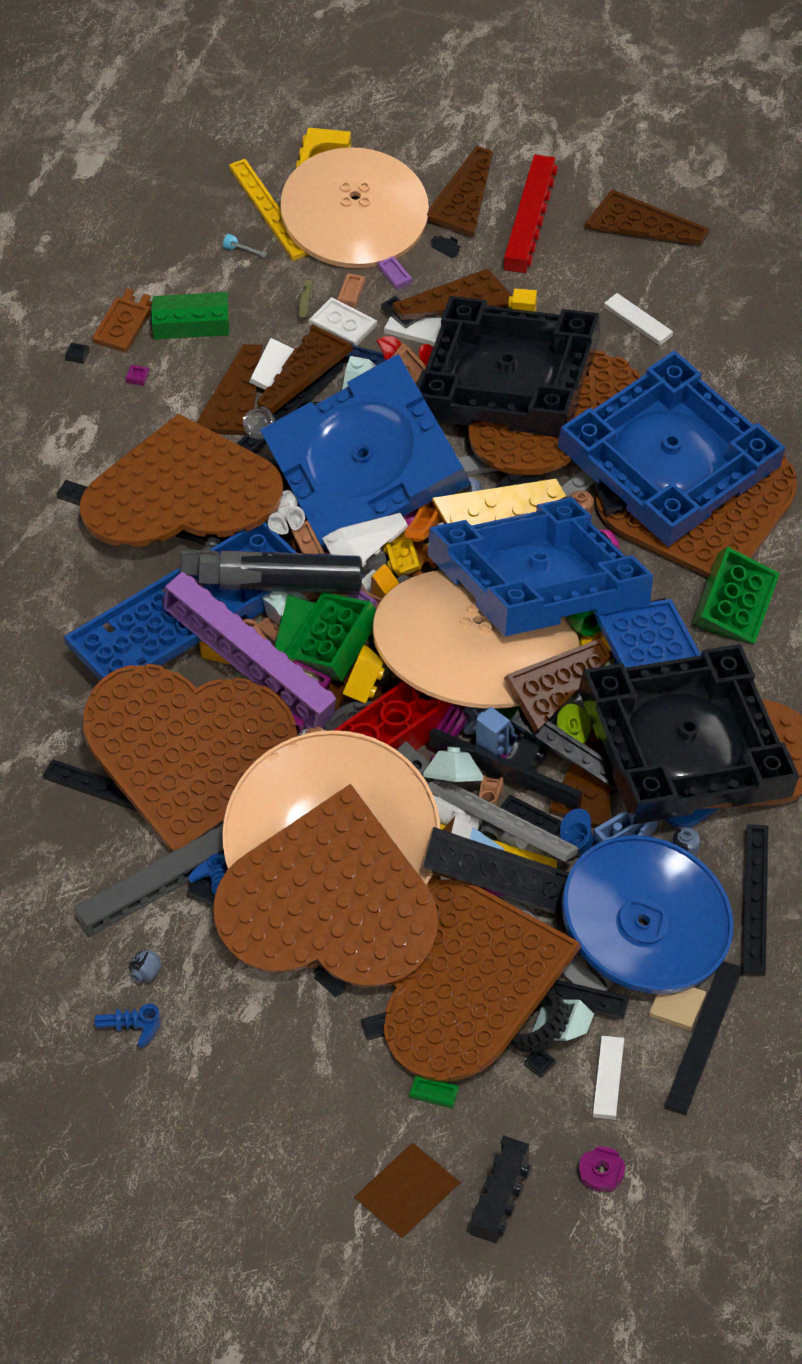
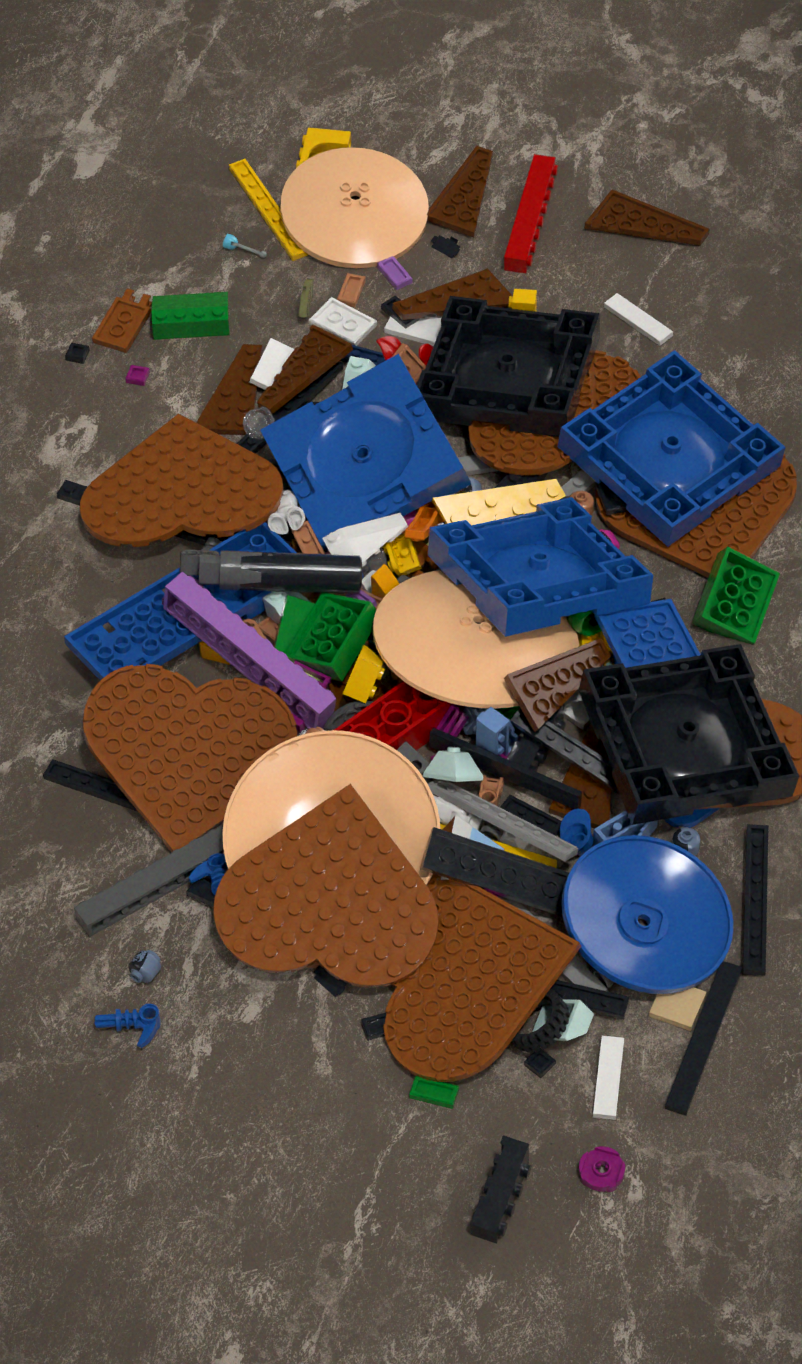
(407, 1190): reddish brown sticker -> none
(574, 722): lime dish -> none

